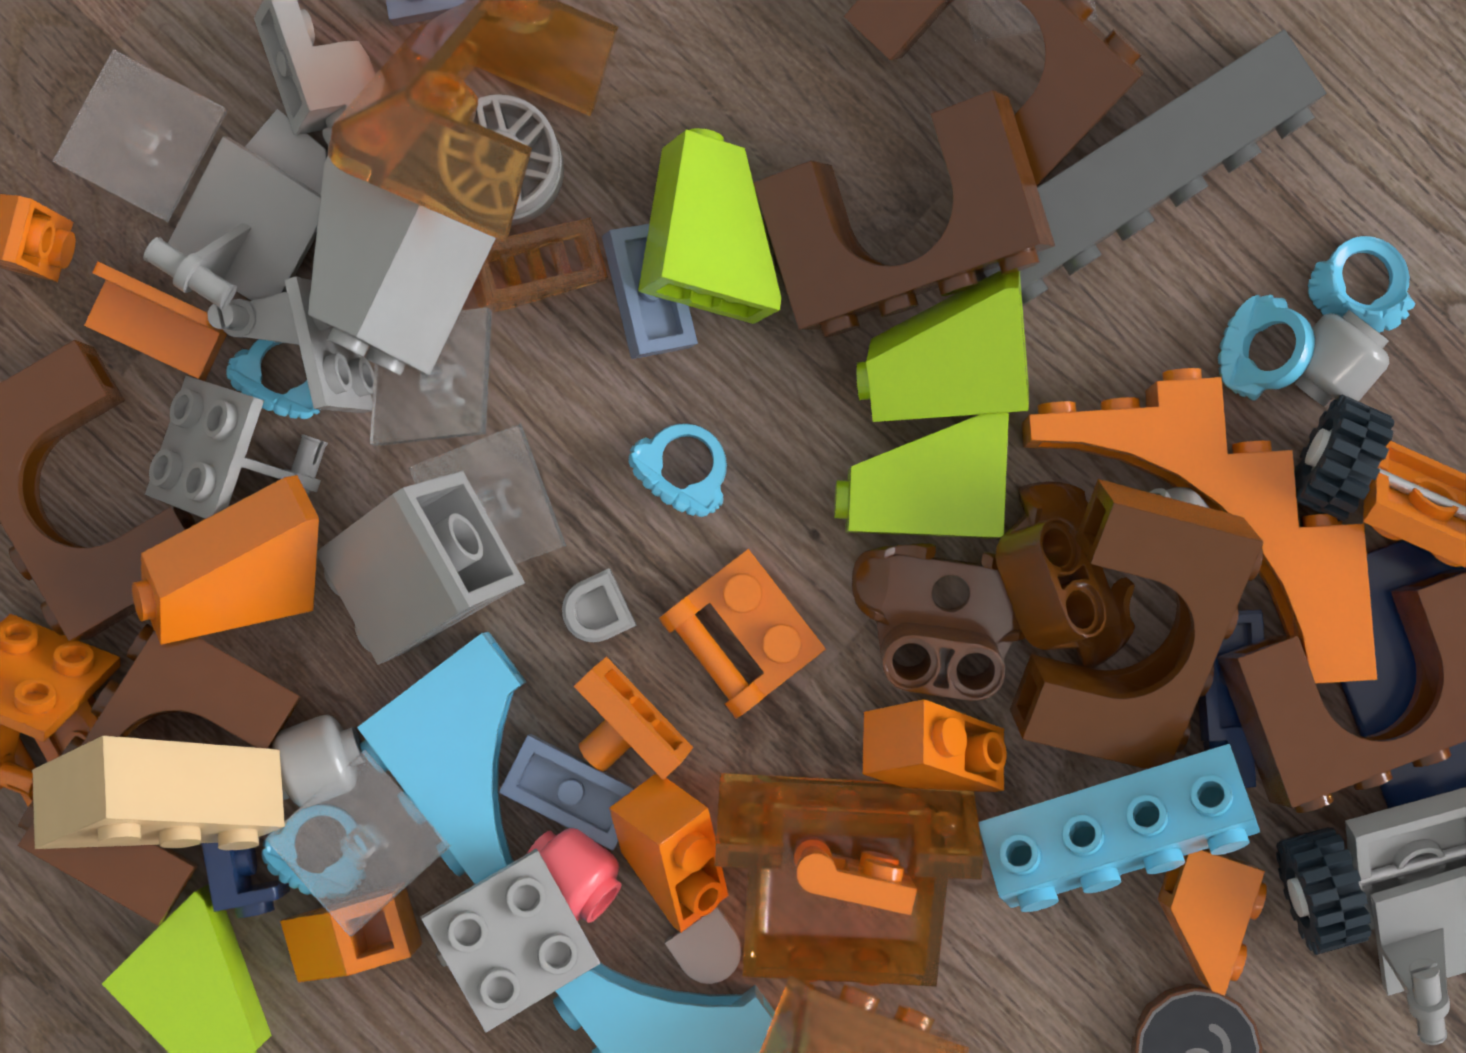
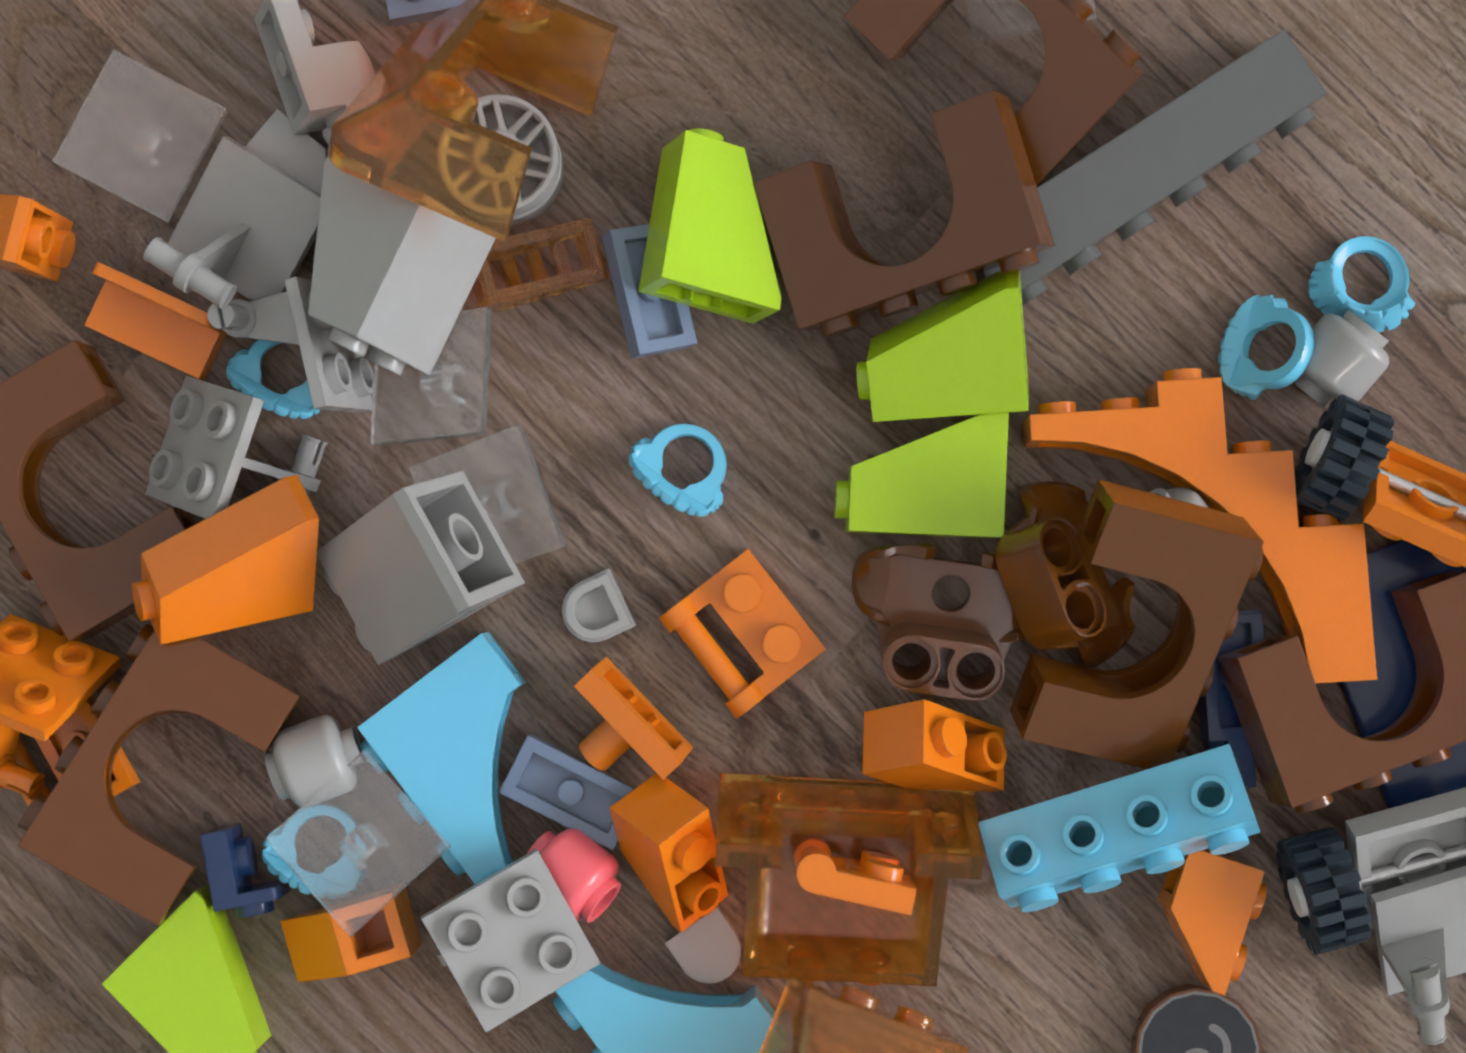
(157, 795): tan wedge -> none

